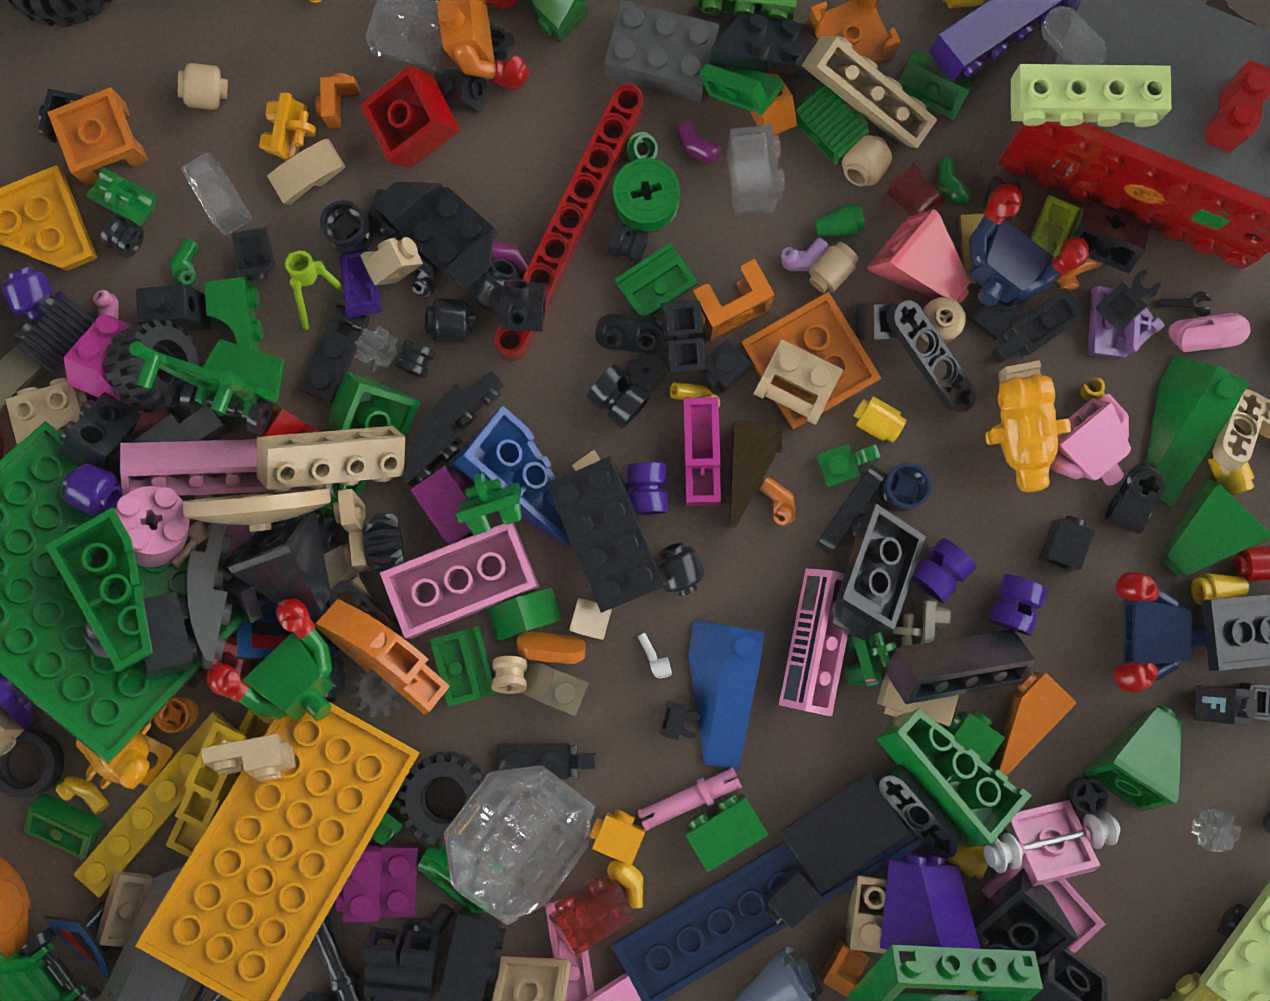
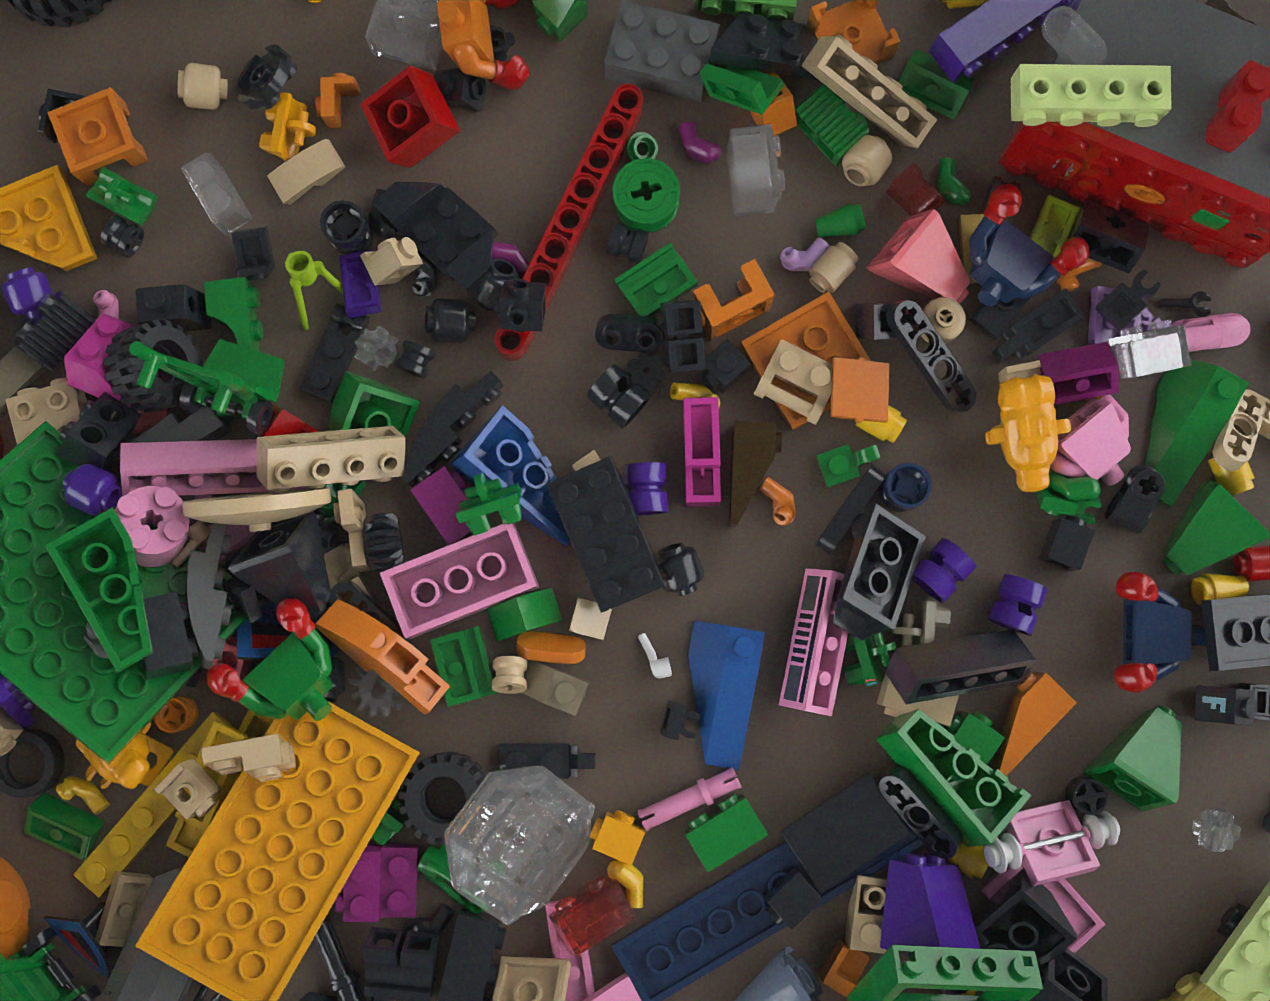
(182, 265): green arm -> none
(198, 781): none -> tan brick
(265, 78): none -> black plate
(859, 390): none -> orange piece
(1057, 505): none -> green plate
(1074, 488): none -> green arm
(1081, 372): none -> magenta brick
(1150, 351): none -> clear brick

